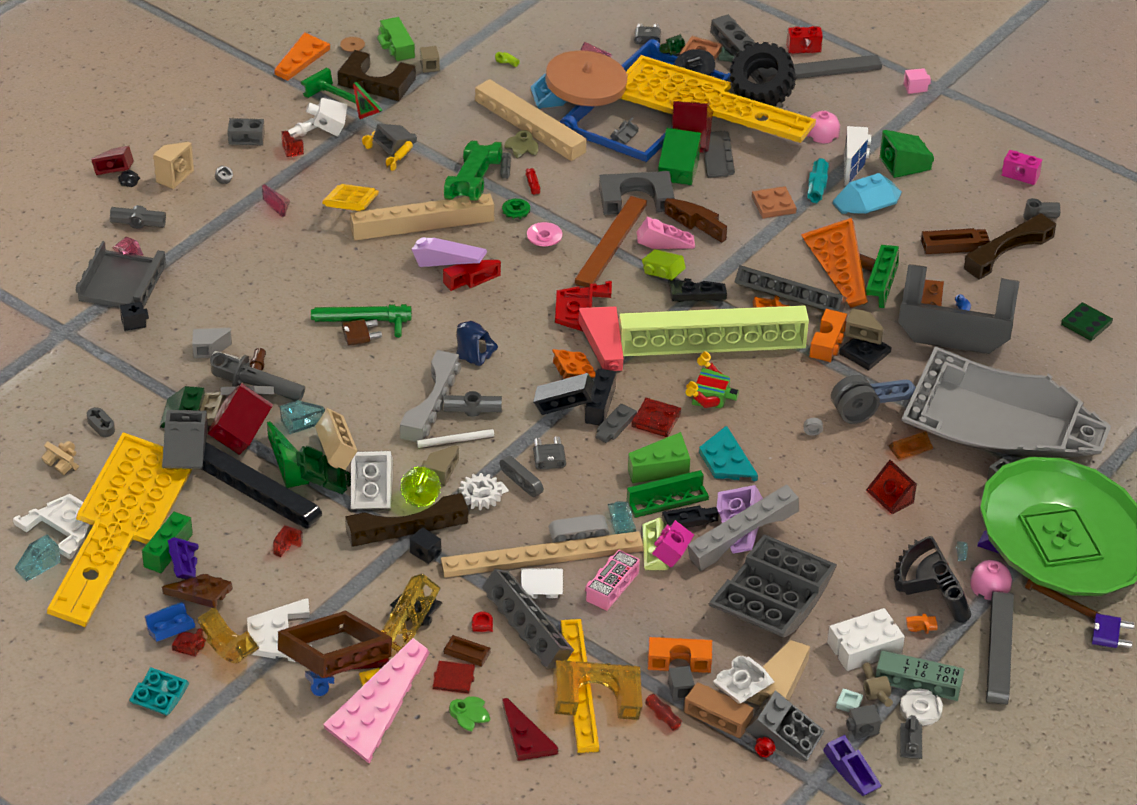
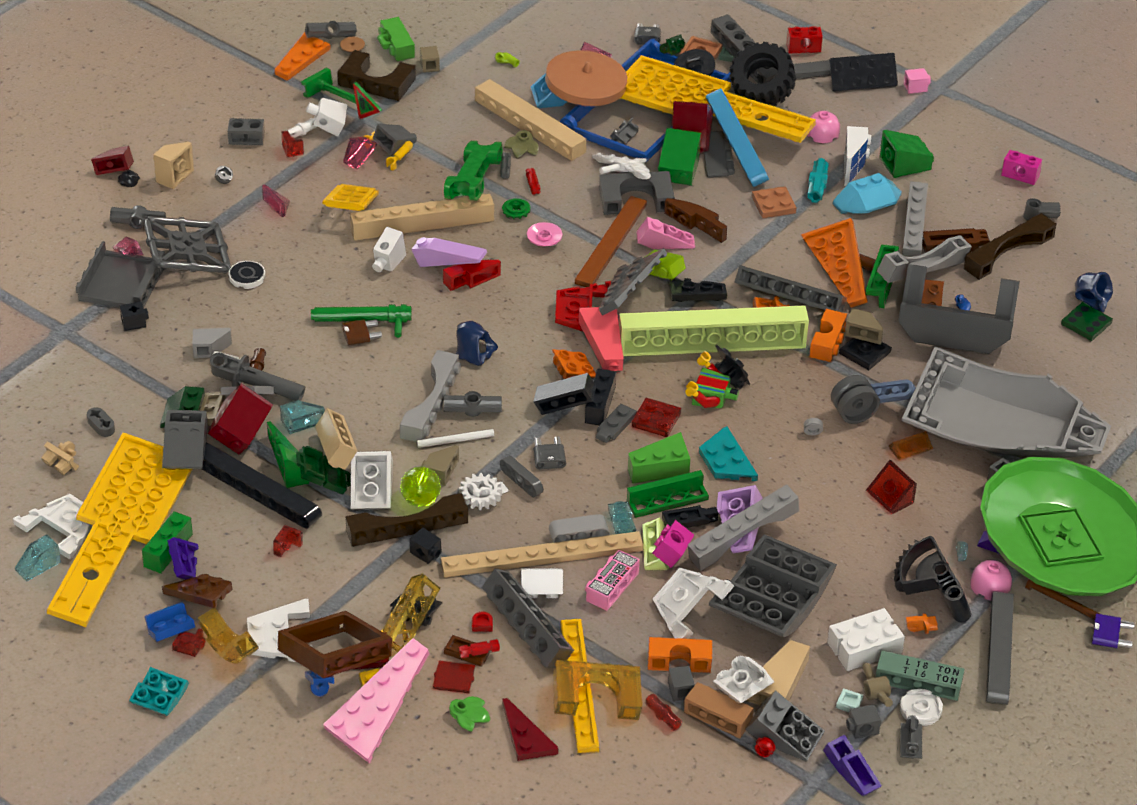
(186, 245): none -> dark grey plate
(246, 274): none -> tile
(321, 30): none -> dark grey piece
(358, 150): none -> clear pink slope
(389, 250): none -> white torso
(479, 648): none -> red axle
(622, 165): none -> white bar
(626, 278): none -> dark grey wing
(682, 594): none -> white wing
(732, 368): none -> black hinge
(737, 137): none -> dark azure beam
(863, 72): none -> black bracket
(915, 219): none -> light grey arch
(947, 254): none -> light grey arch
(1094, 289): none -> dark blue piece

